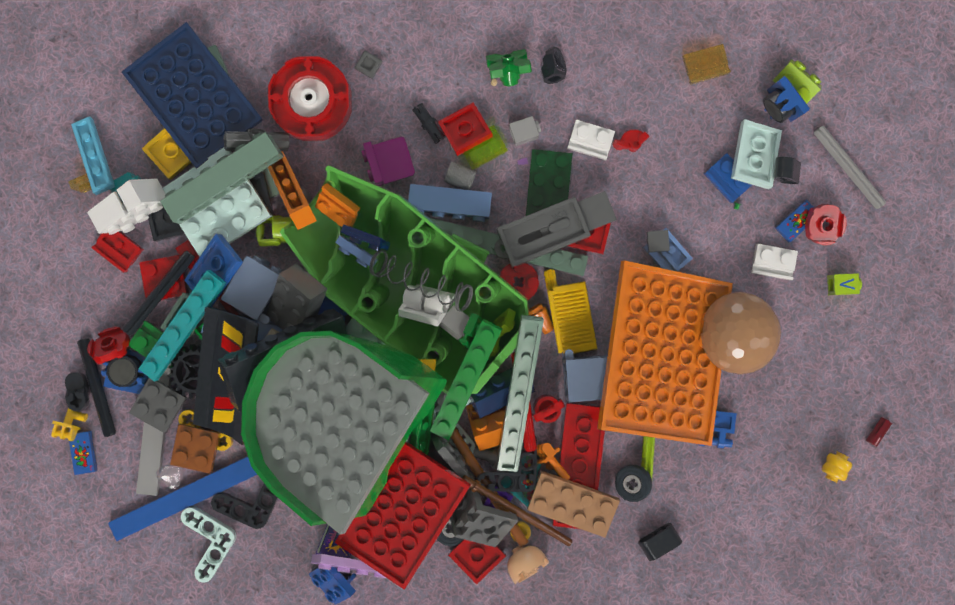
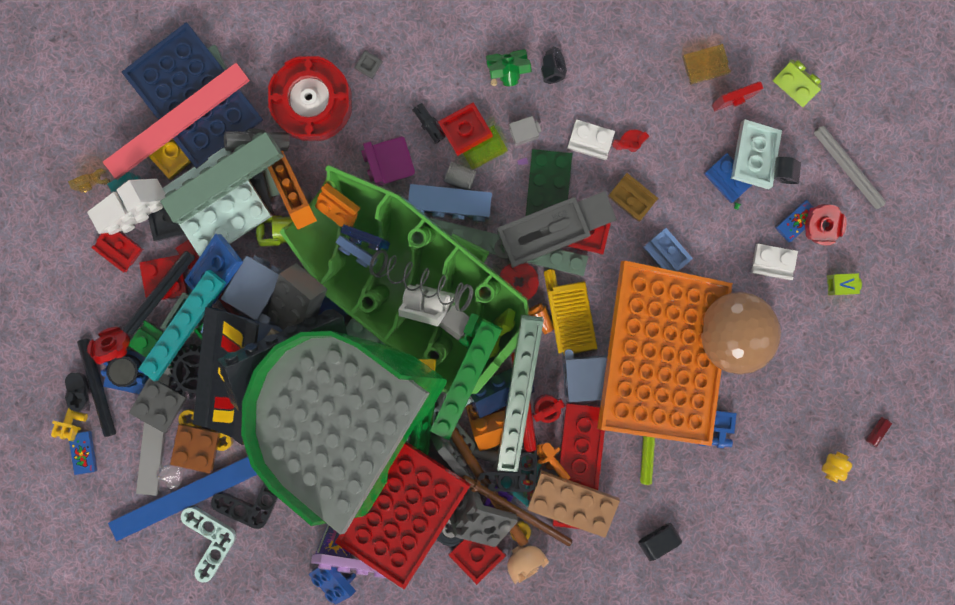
(93, 155): medium azure tile -> none
(176, 121): none -> coral tile
(632, 197): none -> pearl gold plate
(641, 476): black bush -> none
(658, 241): dark grey tile -> none
(737, 96): none -> red plate
(784, 102): piece -> none

